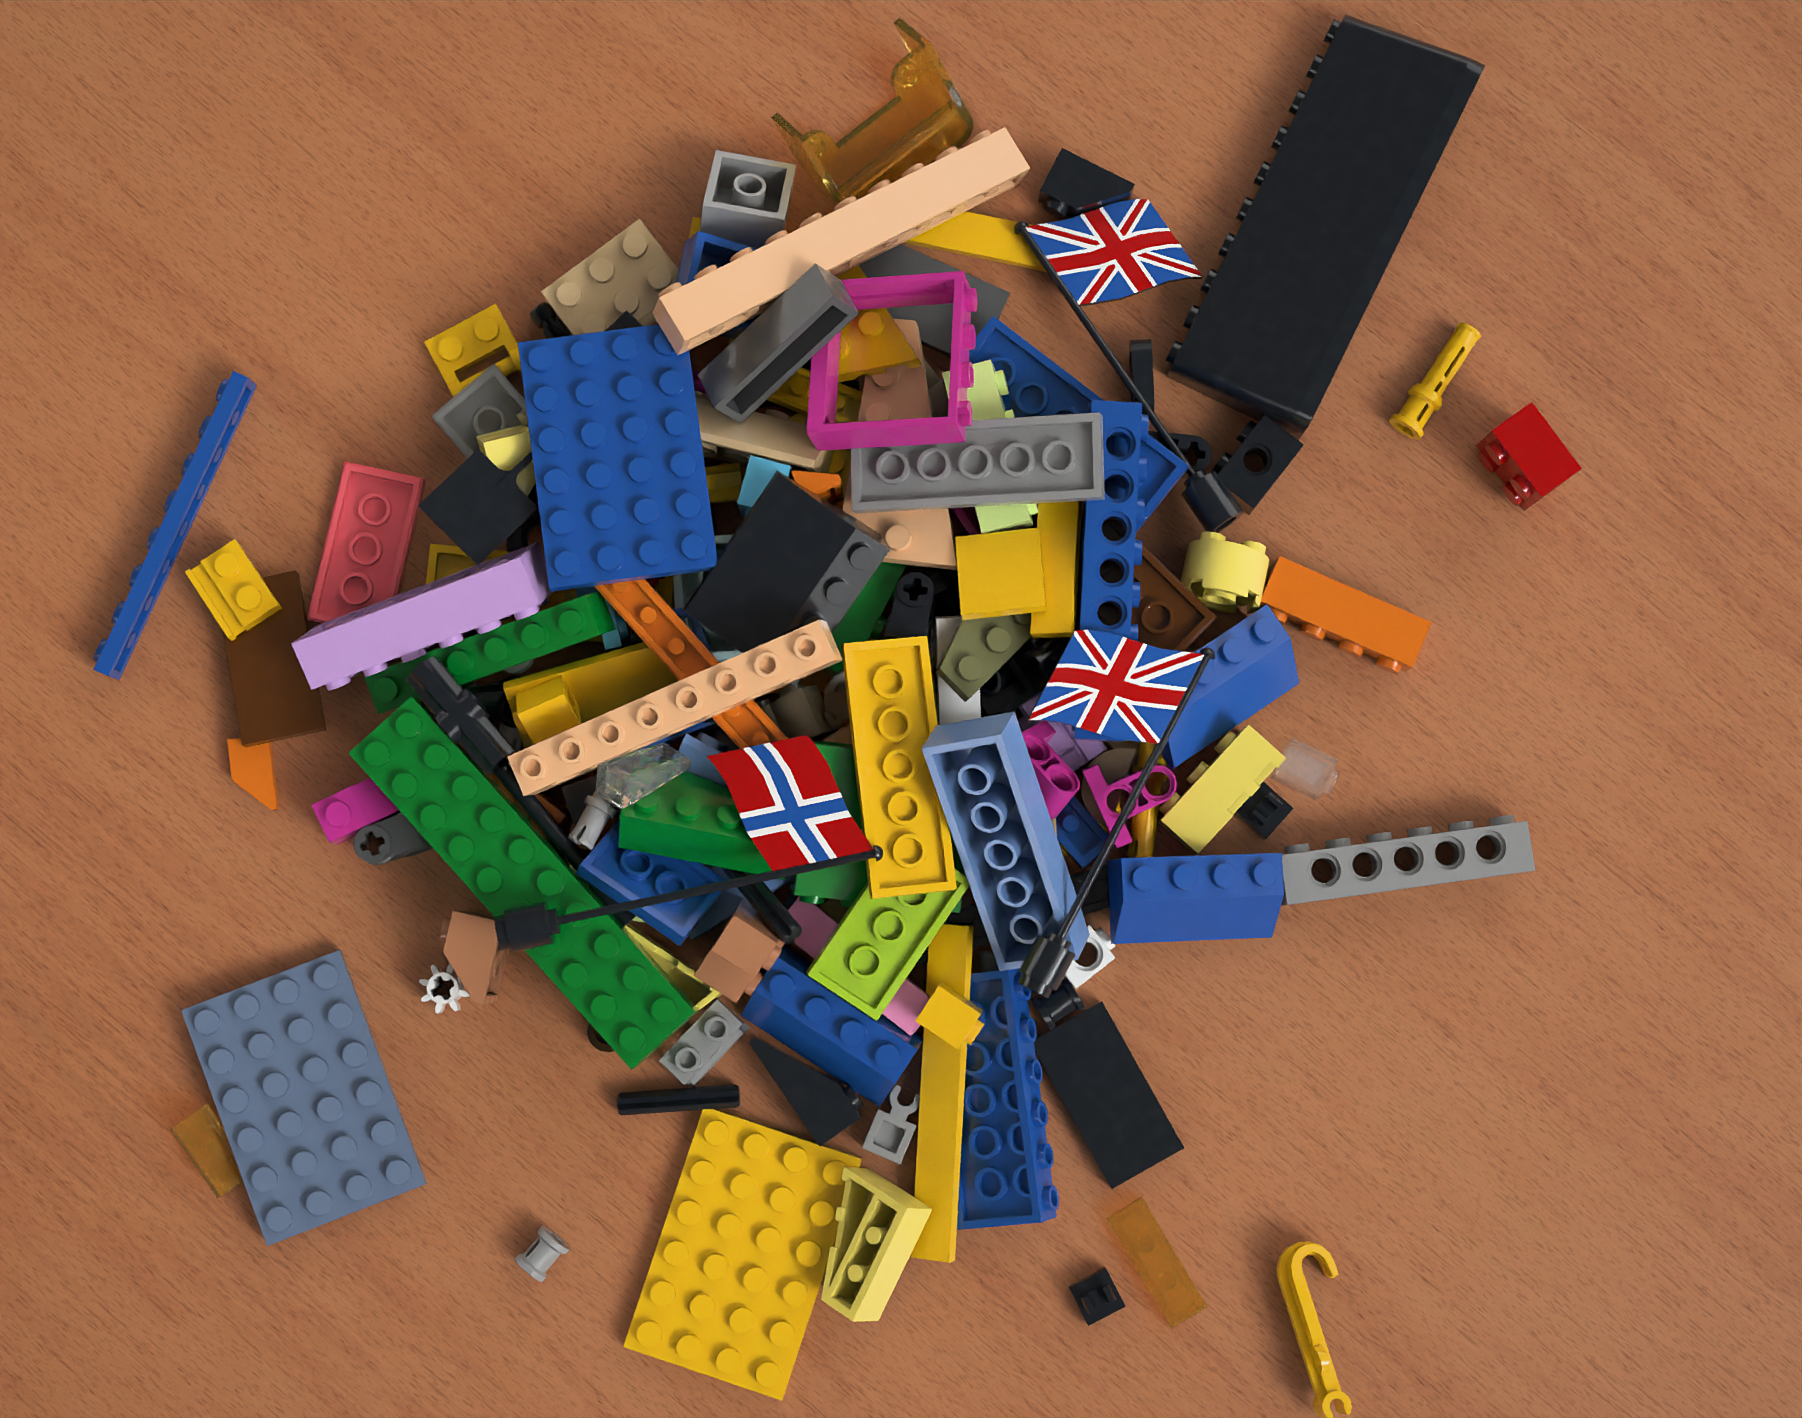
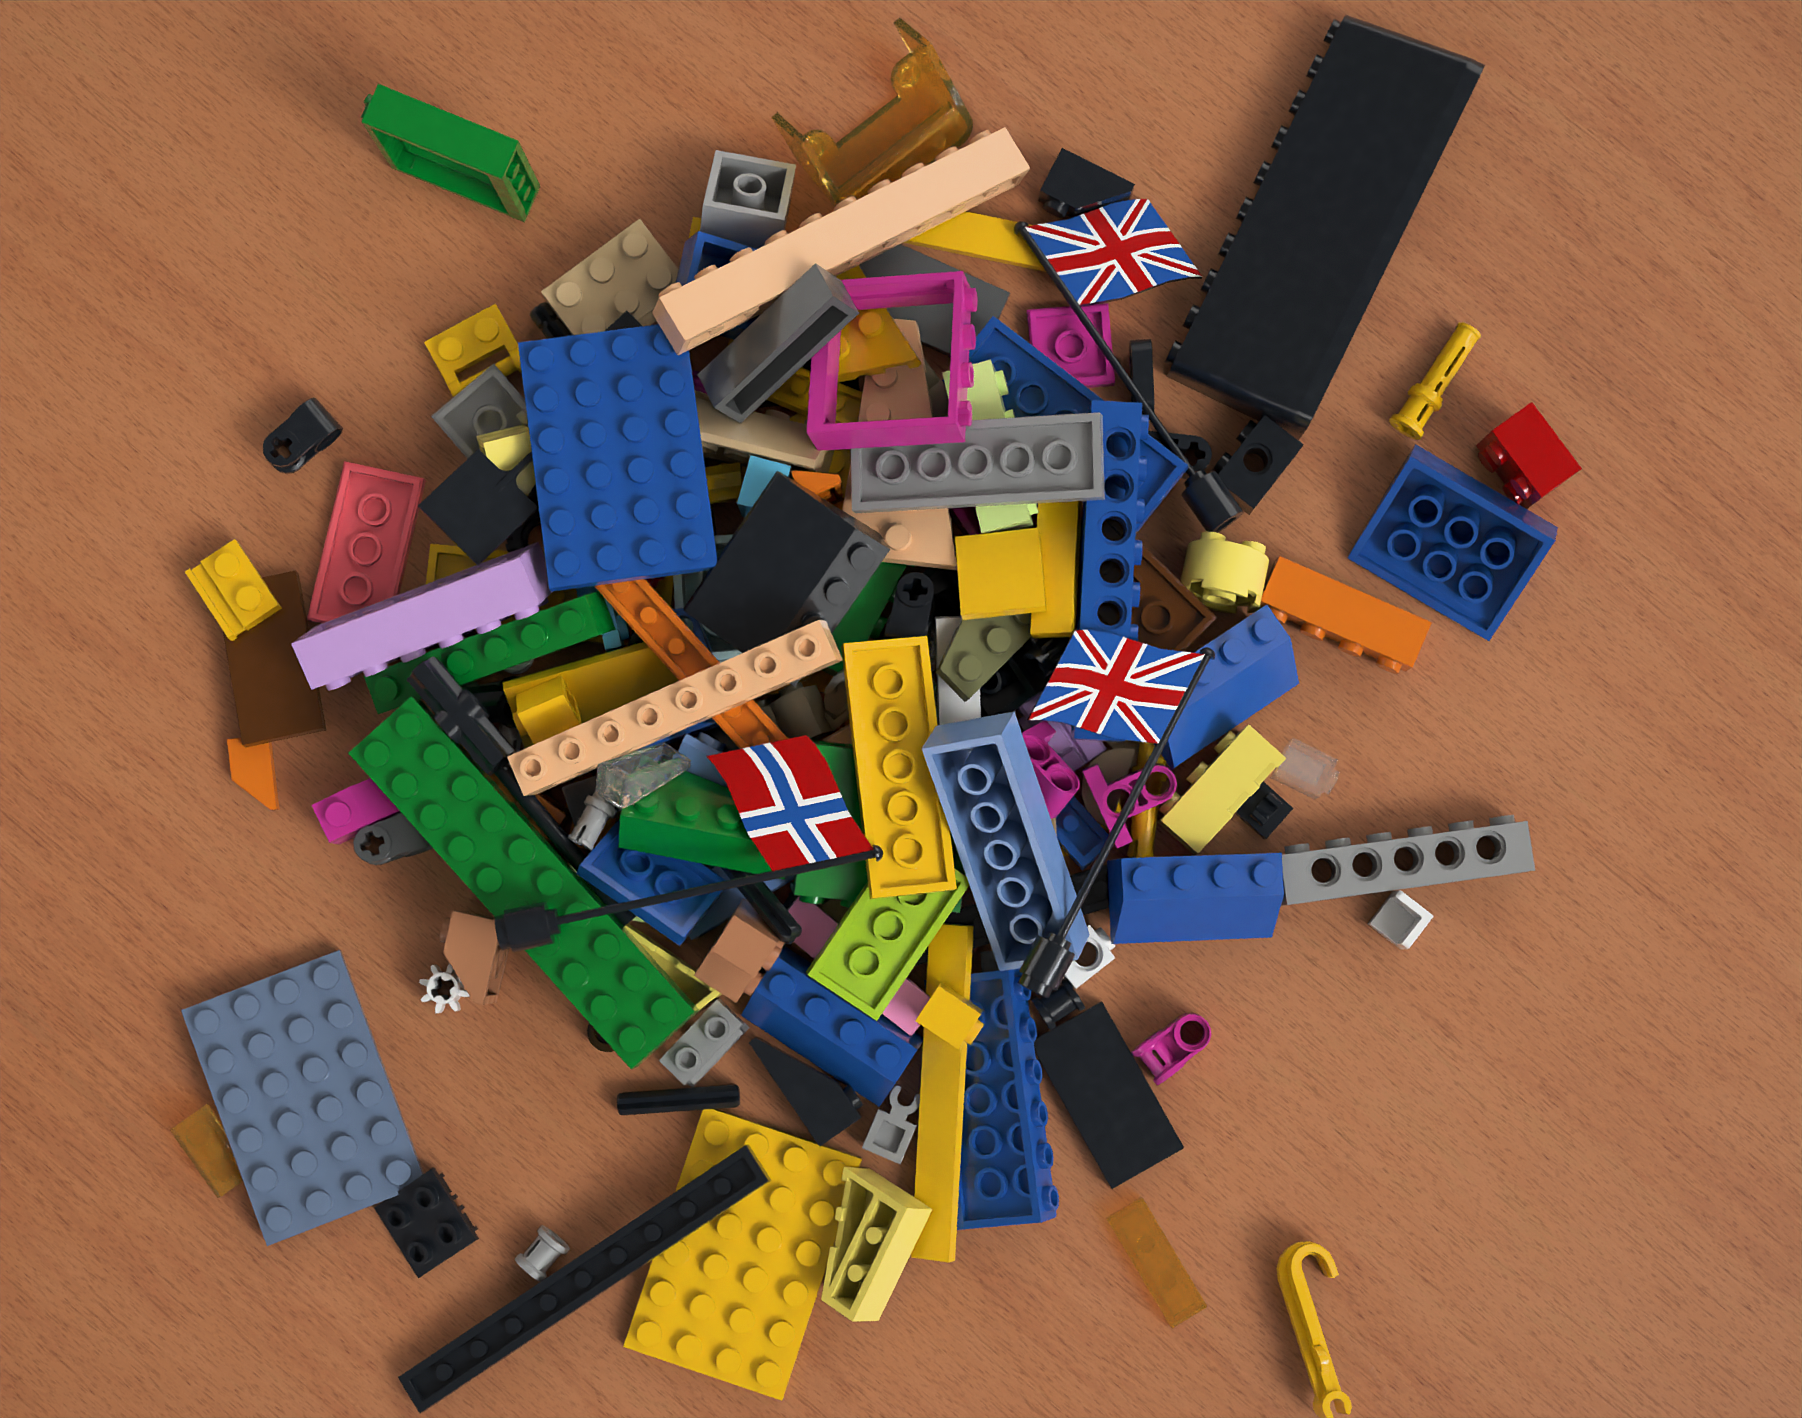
(180, 511): blue plate -> none
(304, 434): none -> black piece
(427, 1222): none -> black hinge
(451, 152): none -> green window
(584, 1278): none -> black plate
(1067, 342): none -> dark pink tile
(1097, 1296): black tile -> none
(1171, 1047): none -> dark pink piece
(1400, 919): none -> white panel
(1453, 542): none -> blue slope

